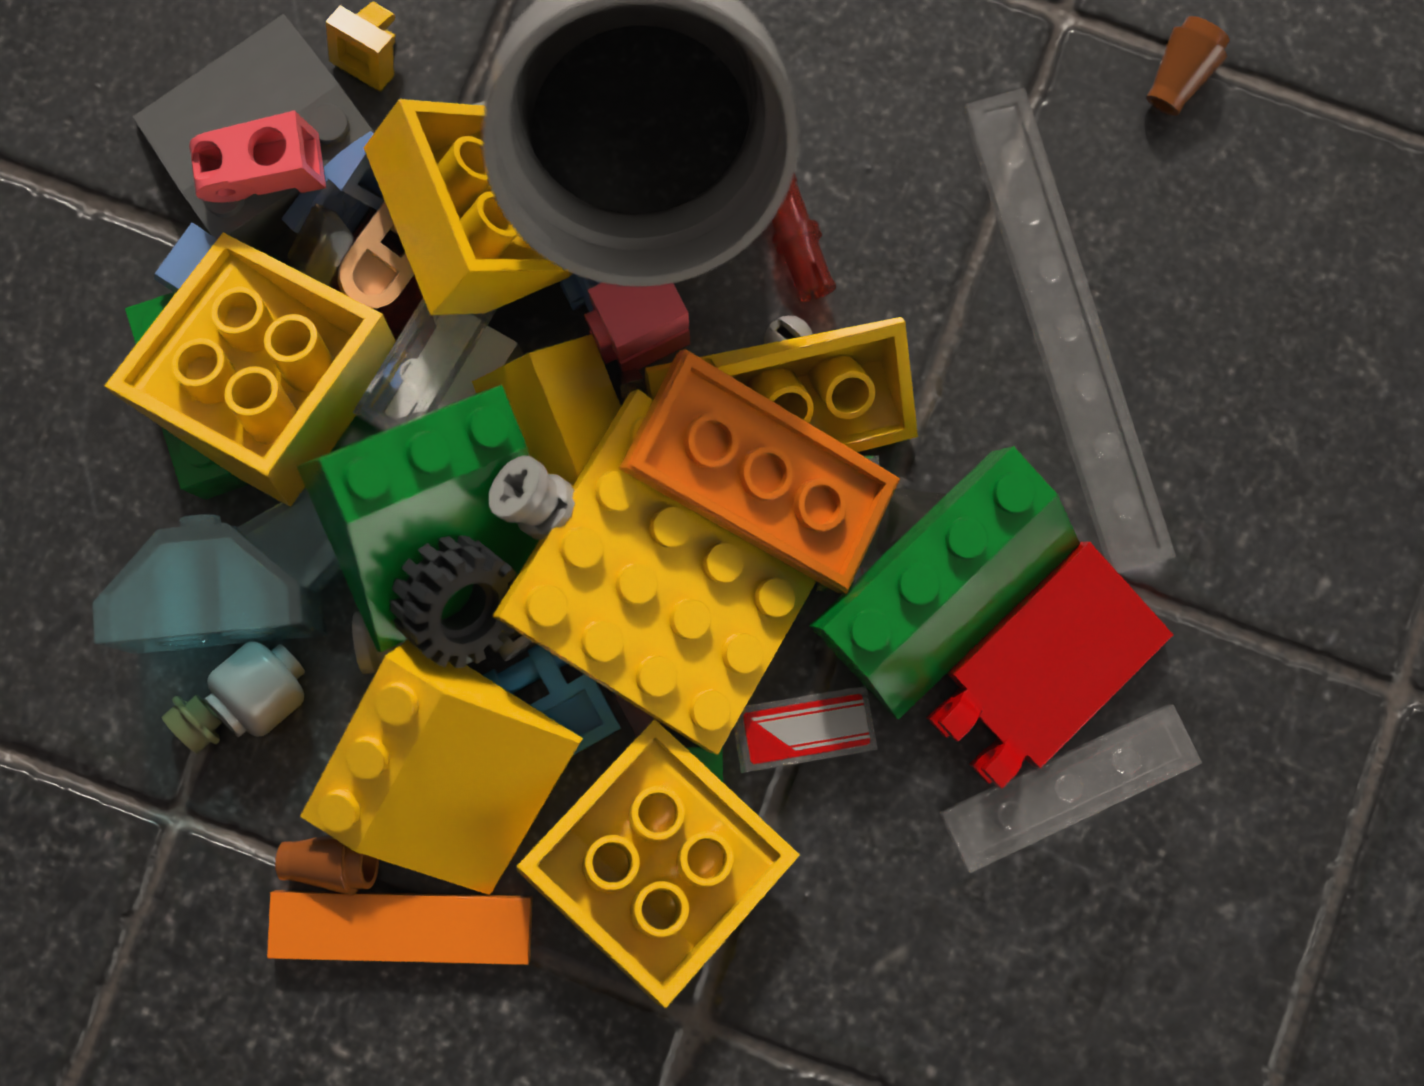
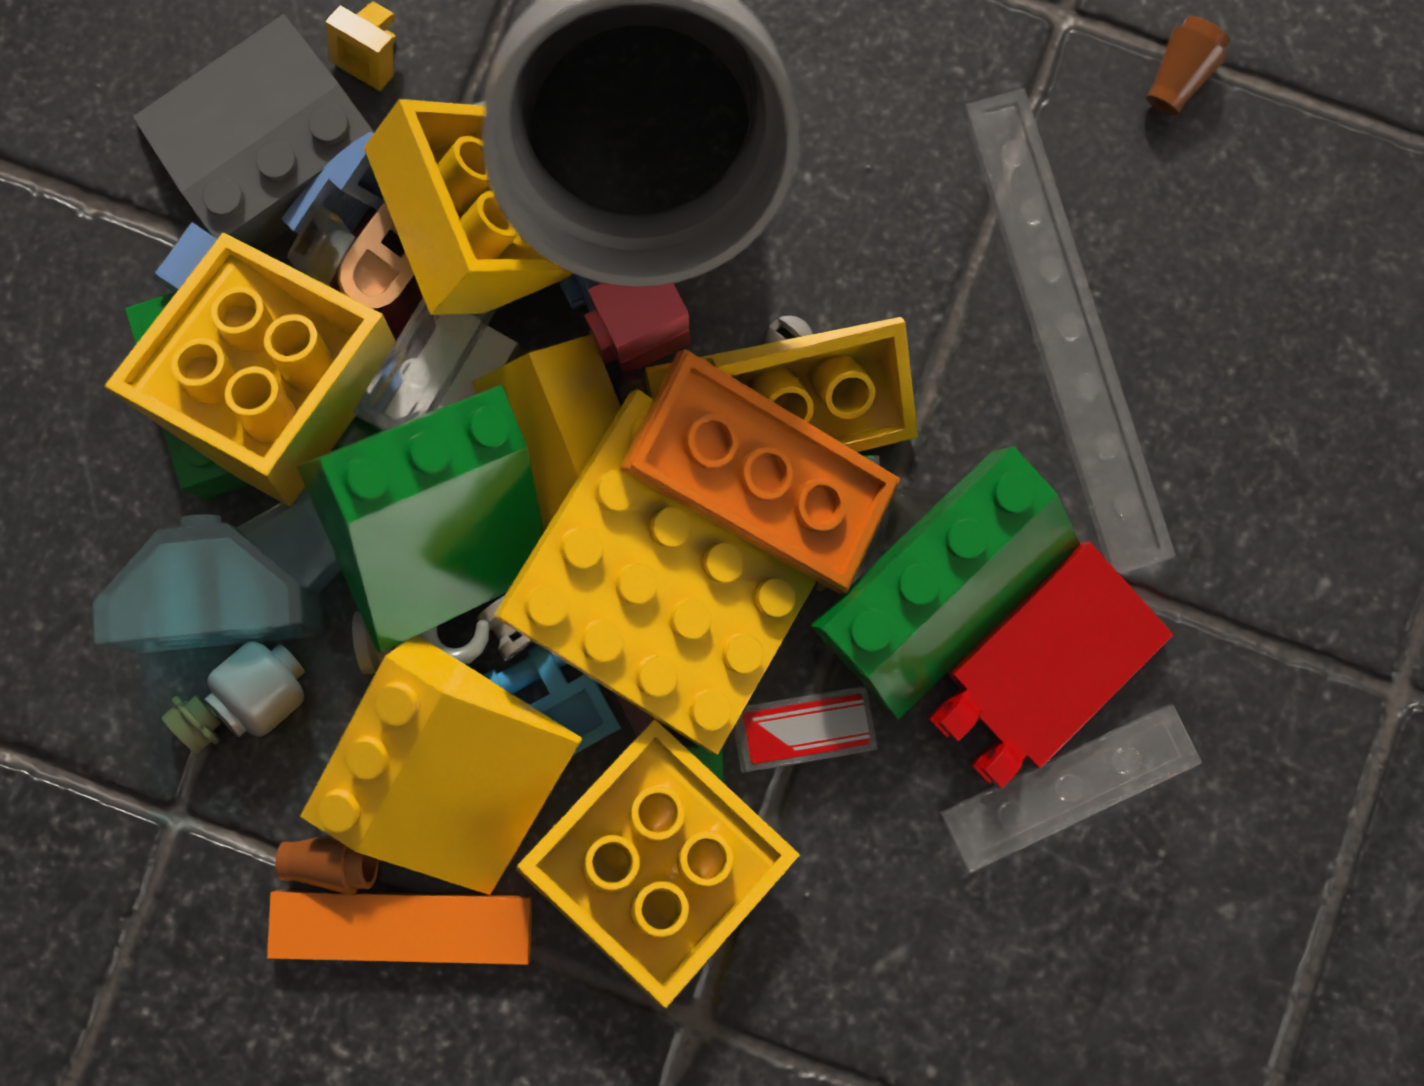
(257, 159): coral leg -> none
(434, 583): black tyre -> none
(531, 497): light grey wheel -> none
(799, 243): clear red pin -> none

